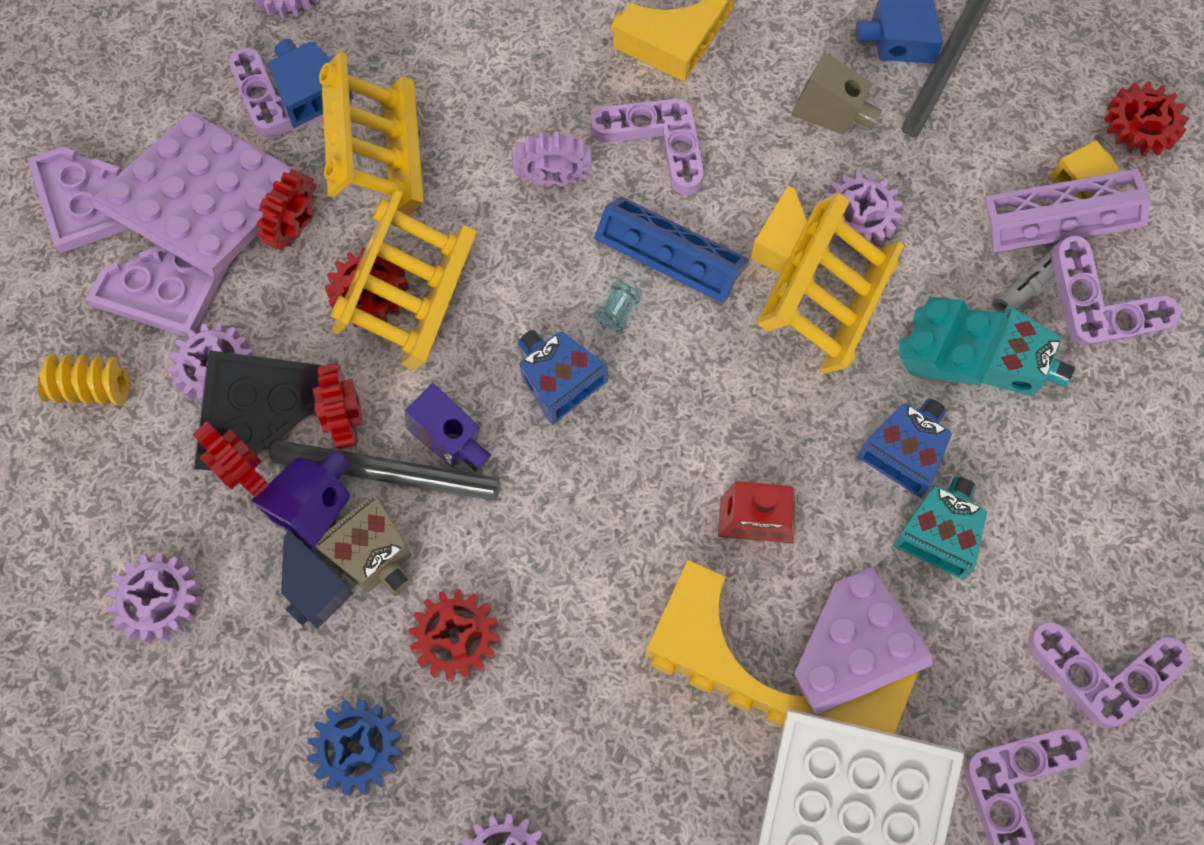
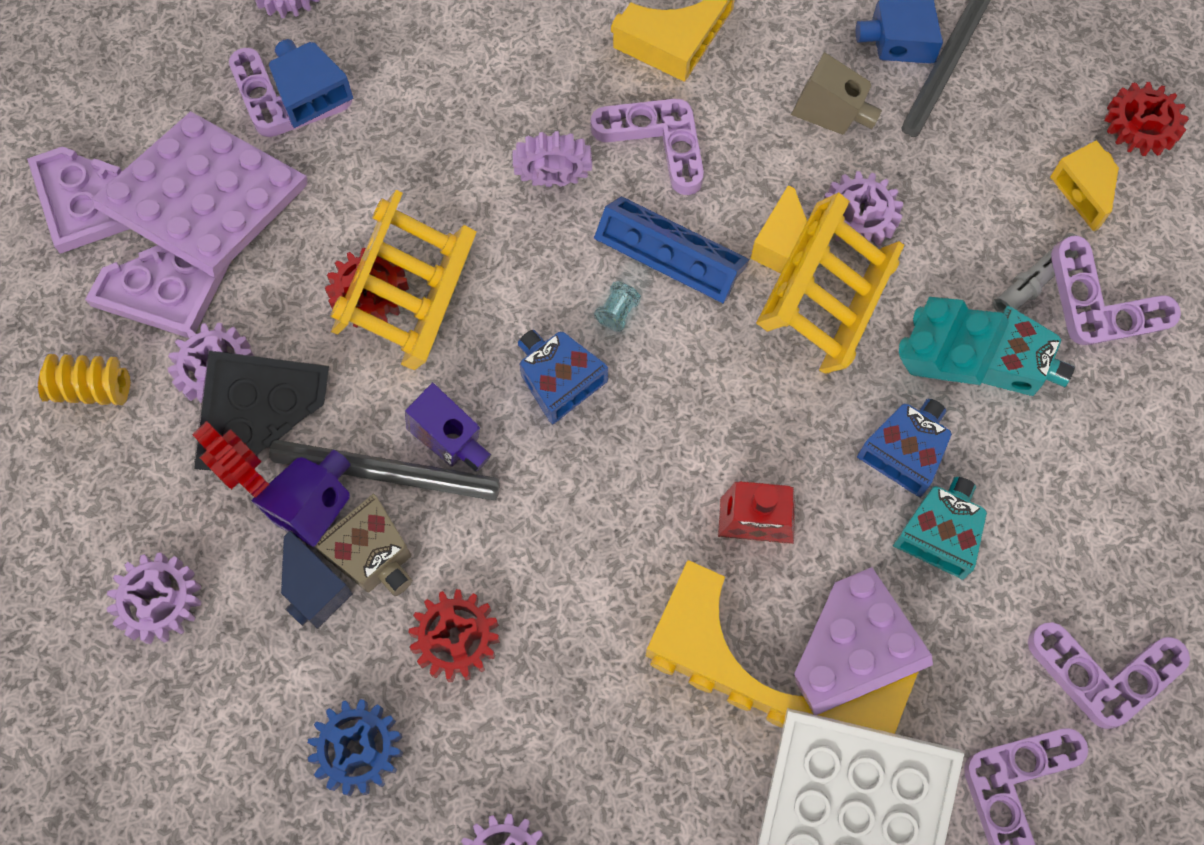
(286, 209): red gear -> none
(337, 406): red gear -> none
(398, 126): yellow fence -> none
(1069, 215): lavender fence -> none

